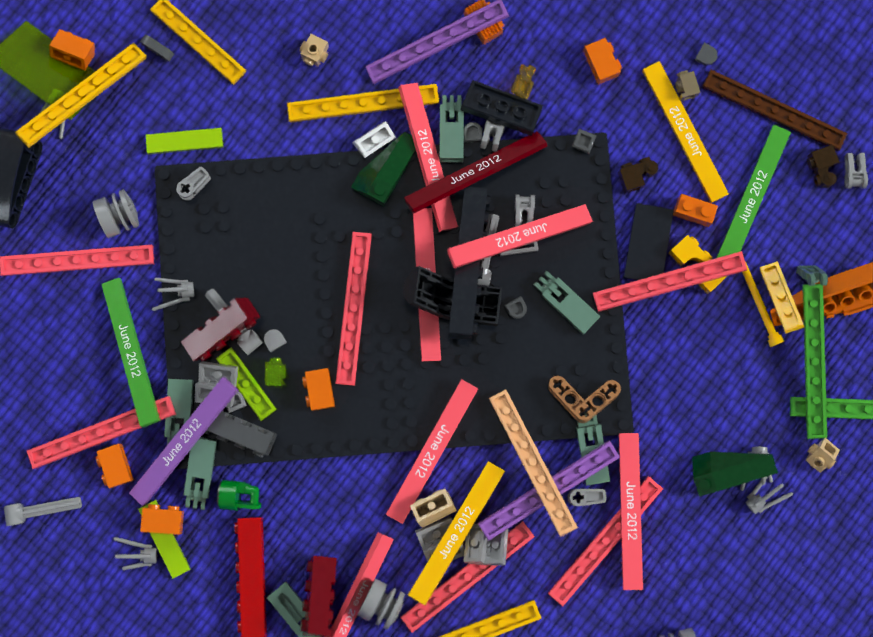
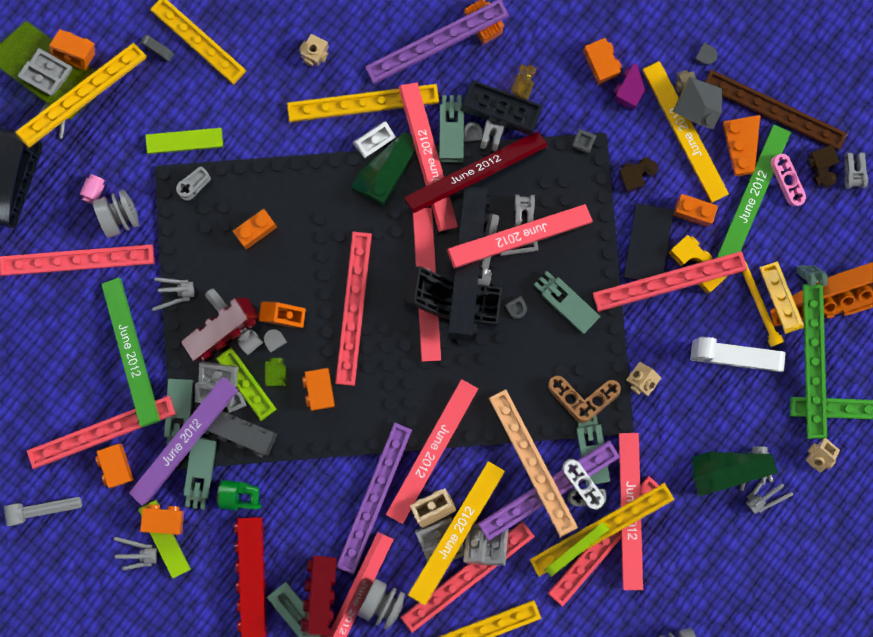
(45, 72): none -> light grey slope
(92, 189): none -> bright pink brick
(255, 229): none -> orange brick
(282, 314): none -> orange brick
(374, 498): none -> medium lavender tile
(570, 475): none -> white beam
(577, 549): none -> lime beam
(615, 521): none -> yellow tile
(631, 89): none -> magenta slope
(643, 379): none -> tan brick
(700, 103): none -> dark grey slope
(708, 351): none -> white beam
(742, 143): none -> orange wing
(795, 180): none -> bright pink beam

